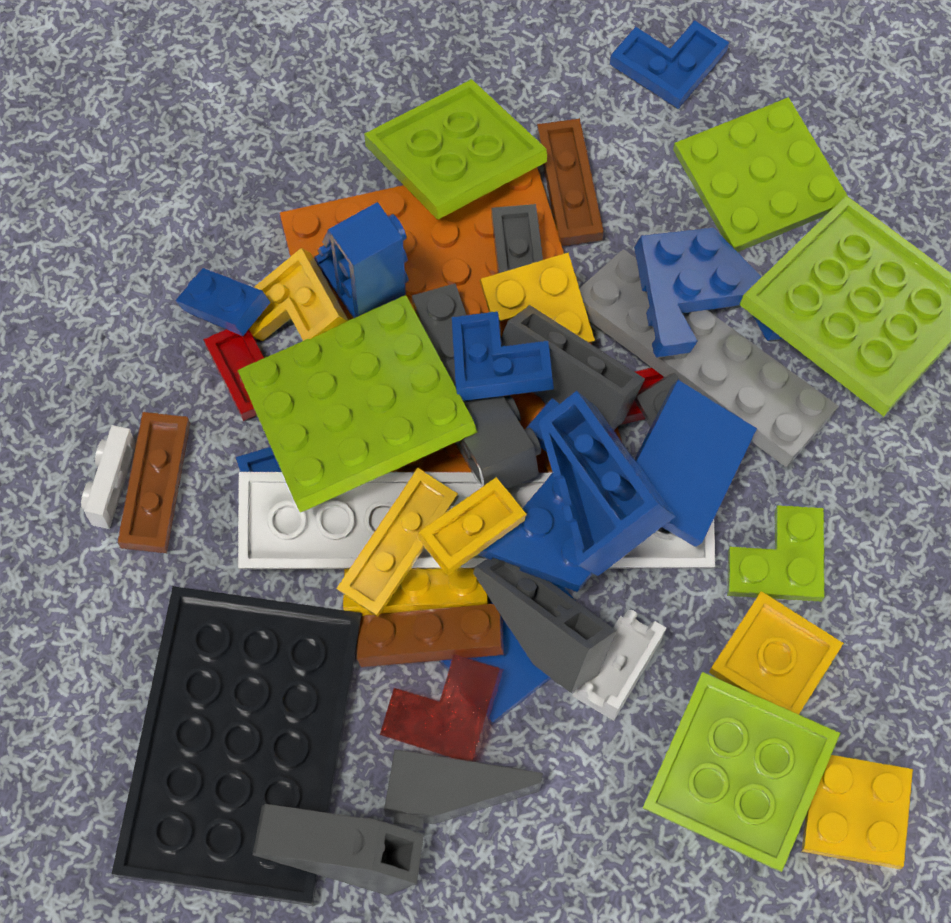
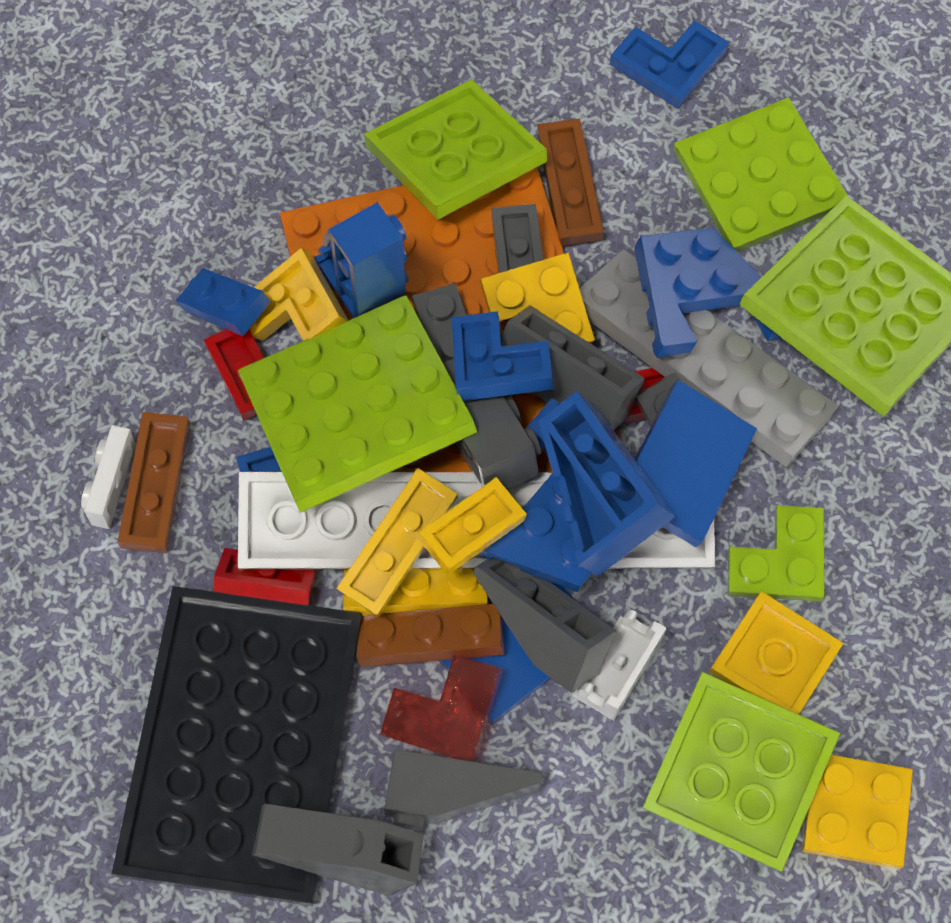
(270, 584): none -> red plate

